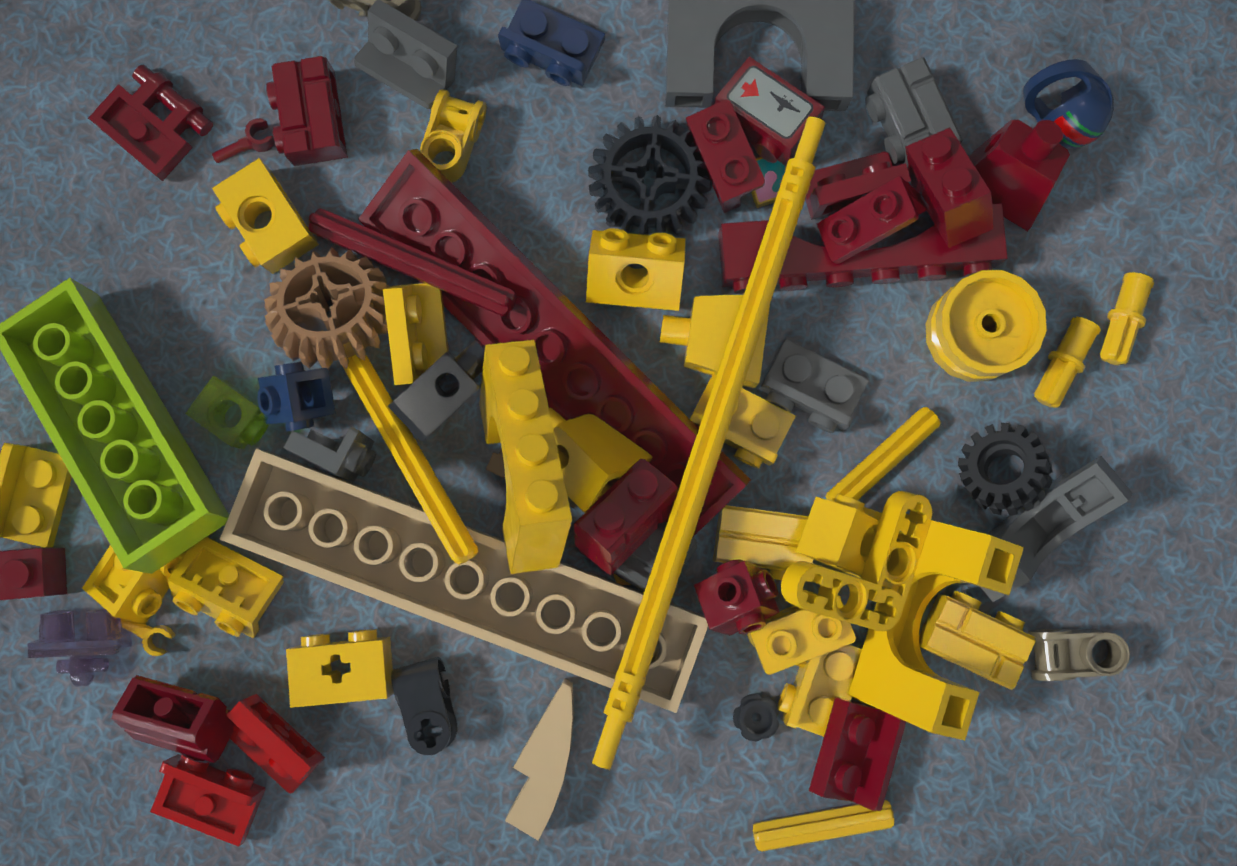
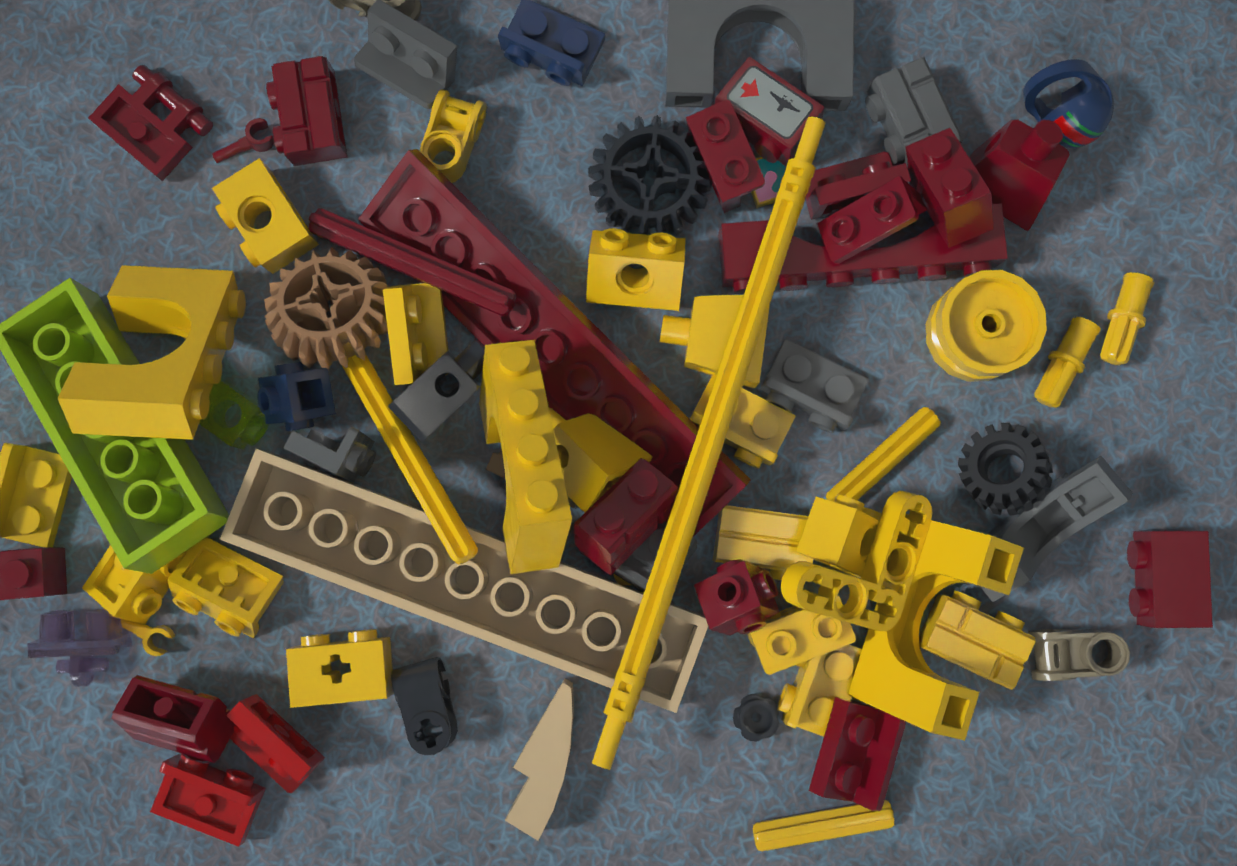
(170, 393): none -> yellow arch
(1171, 579): none -> dark red brick

